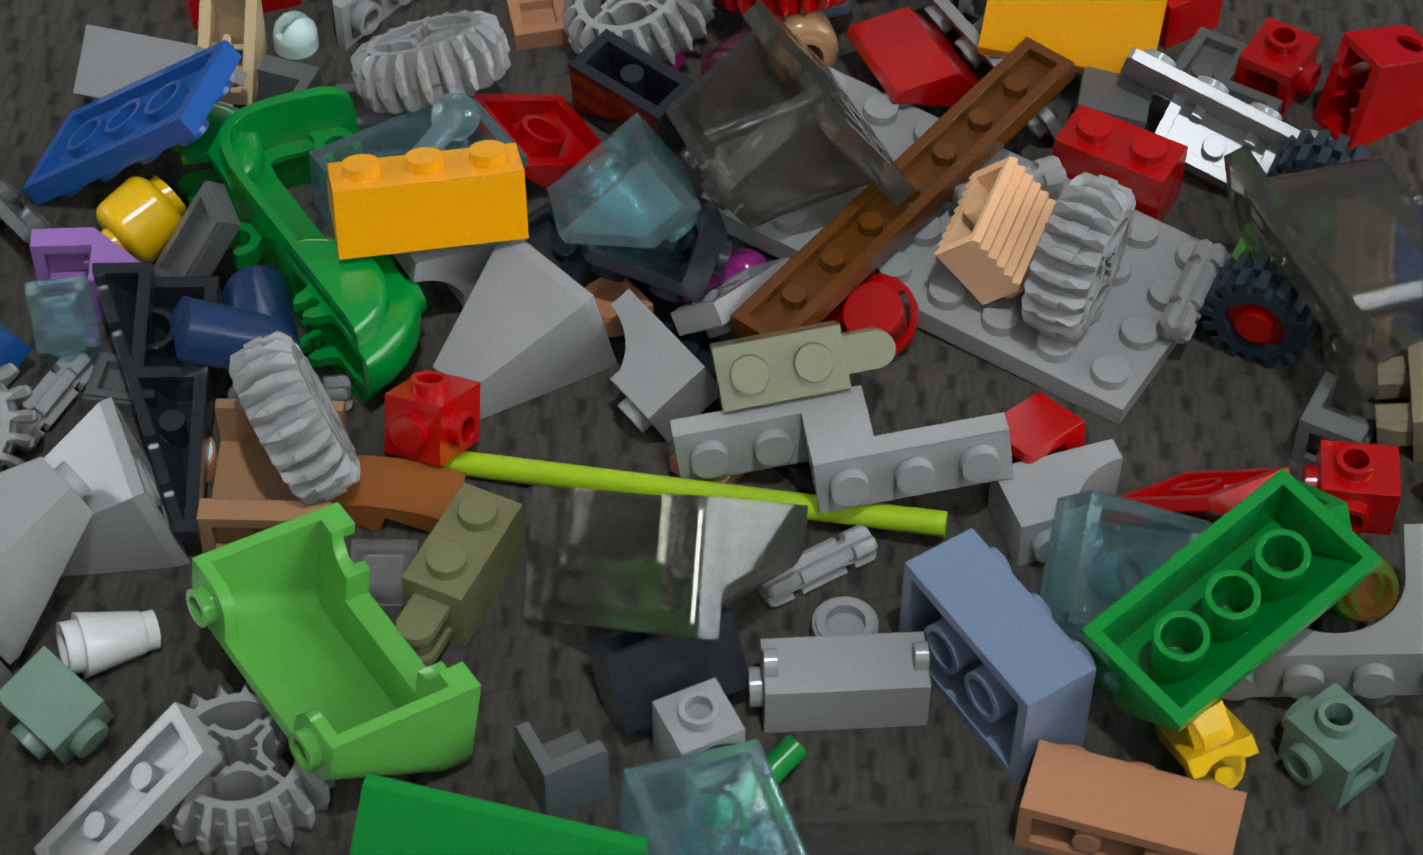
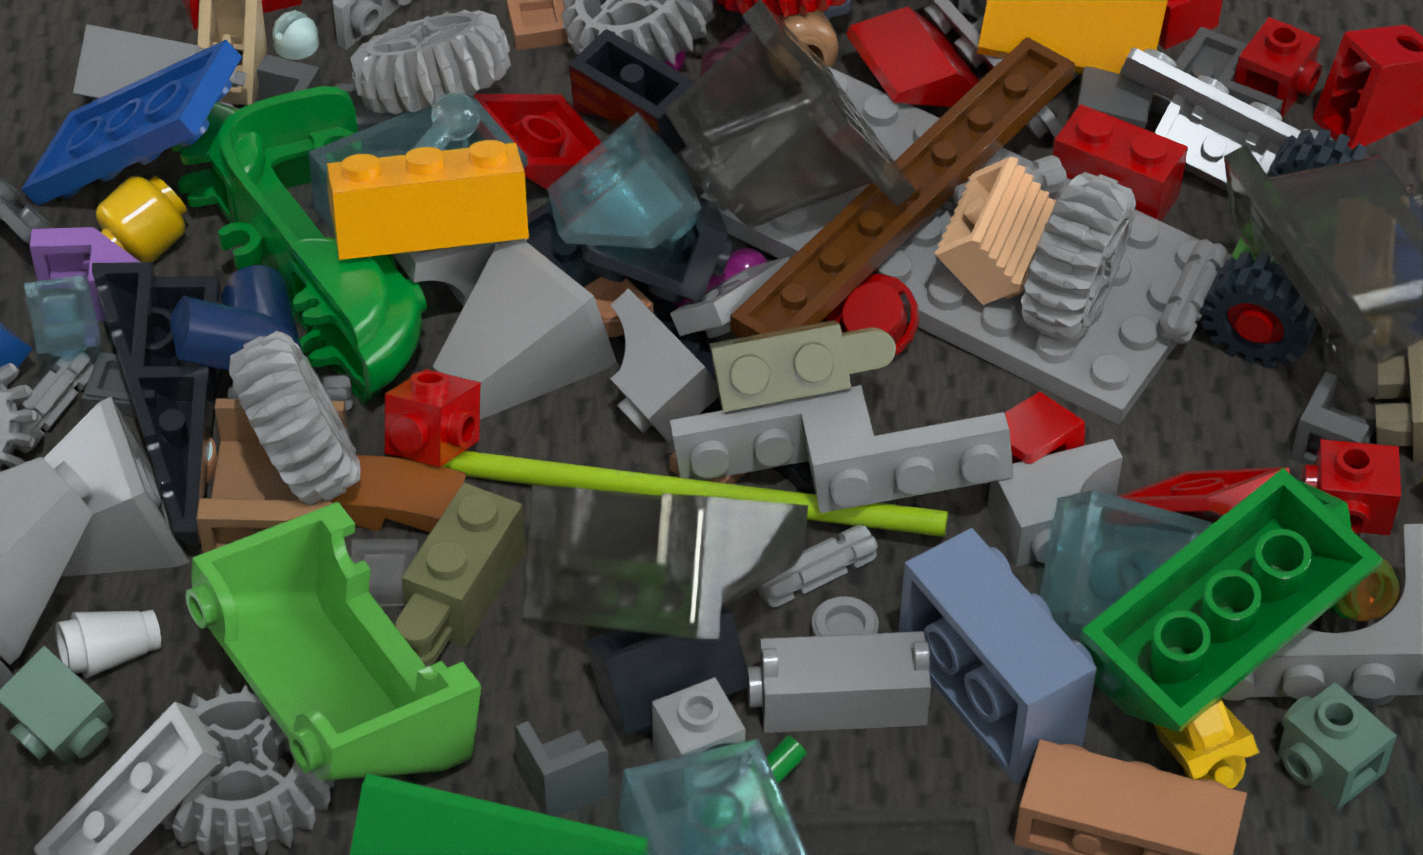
(200, 235): dark grey tile -> none

